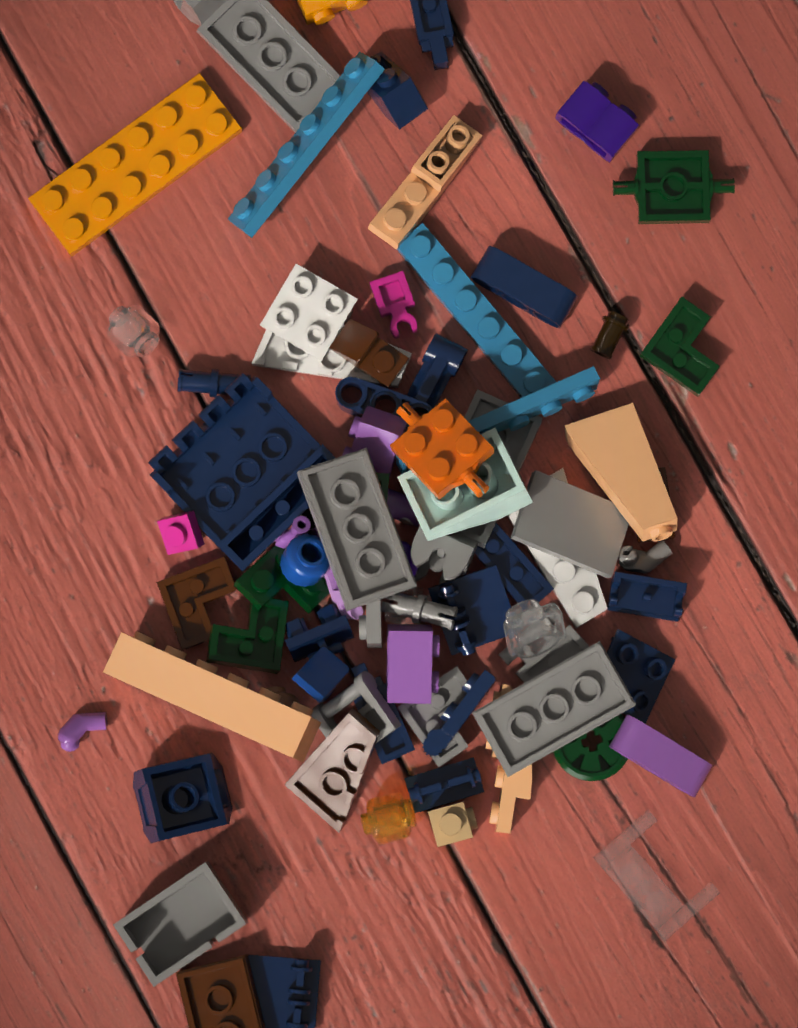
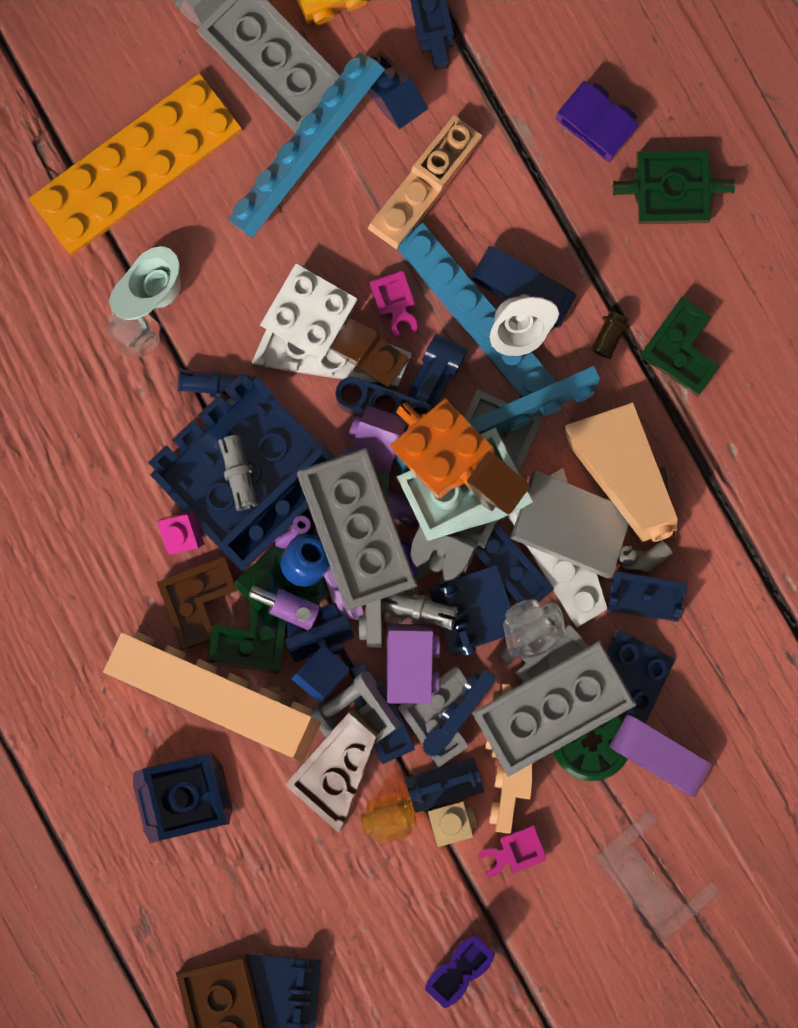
(77, 725): medium lavender arm -> none
(147, 285): none -> light aqua piece
(181, 923): light grey piece -> none
(238, 472): none -> light grey pin
(288, 606): none -> medium lavender piece
(467, 962): none -> dark purple brick
(497, 484): none -> reddish brown slope
(519, 850): none -> dark pink plate
(522, 324): none -> white piece

